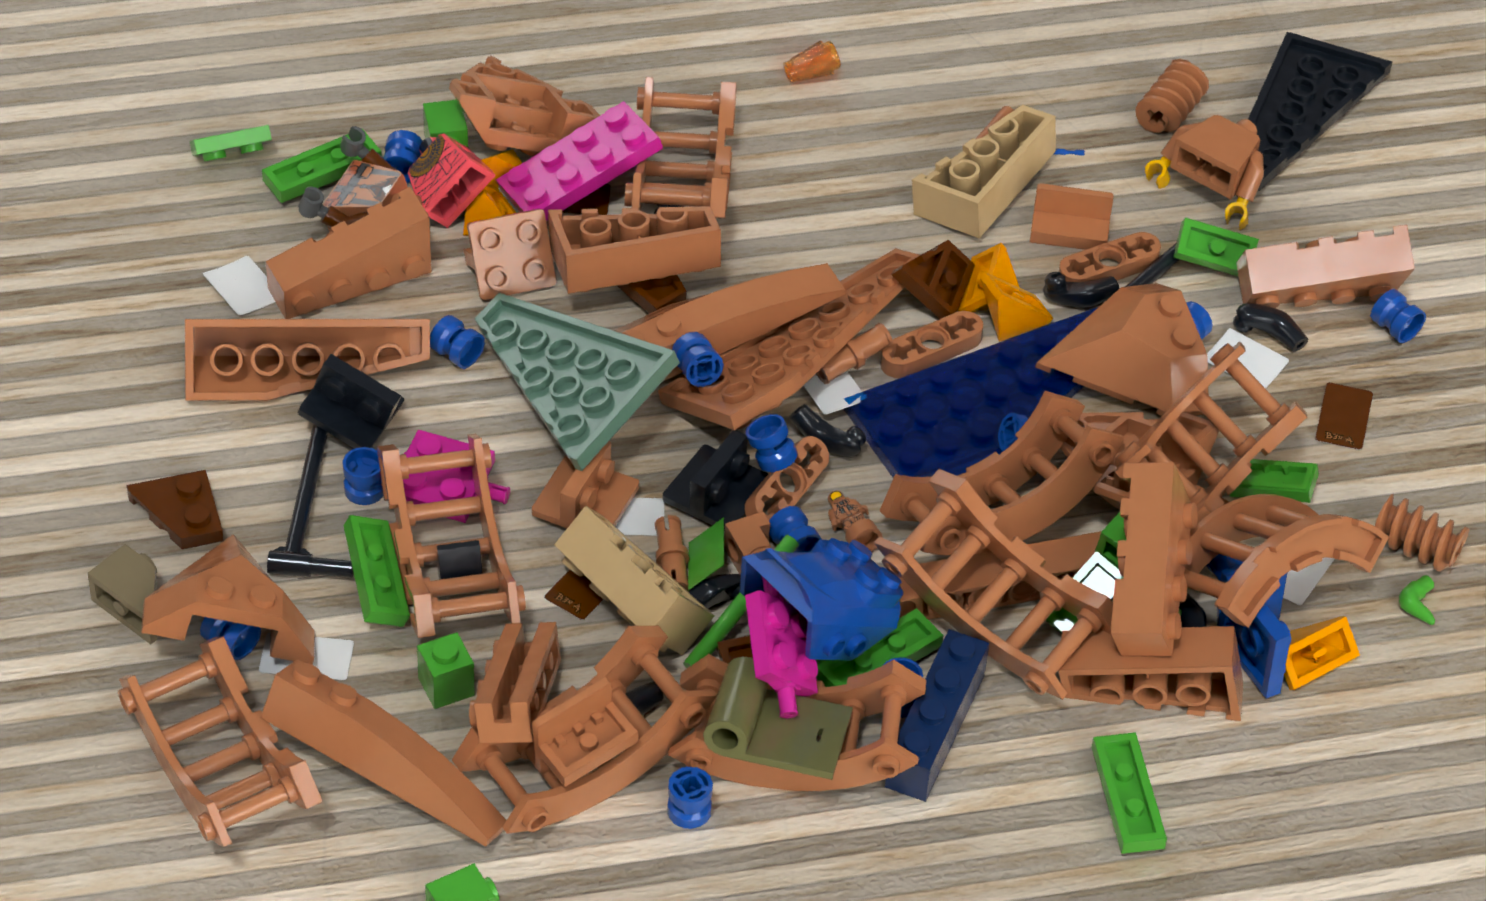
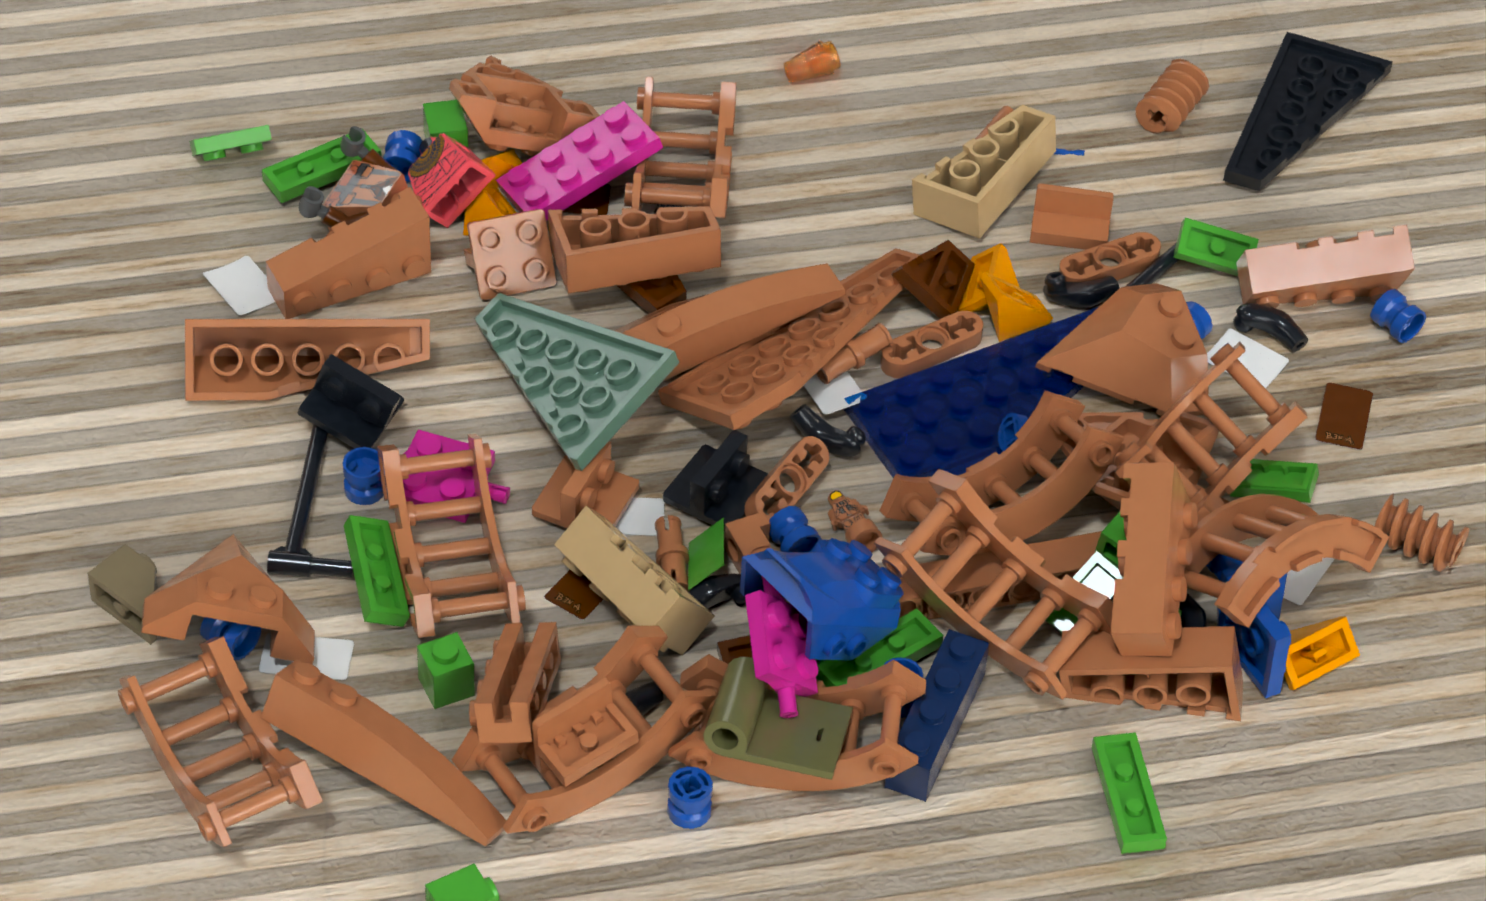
(181, 507): reddish brown wing -> none
(459, 559): black slope -> none
(460, 344): blue wheel -> none
(698, 359): blue wheel -> none
(730, 616): bright green bar -> none
(773, 446): blue wheel -> none
(1217, 156): nougat torso -> none
(1412, 594): bright green animal -> none

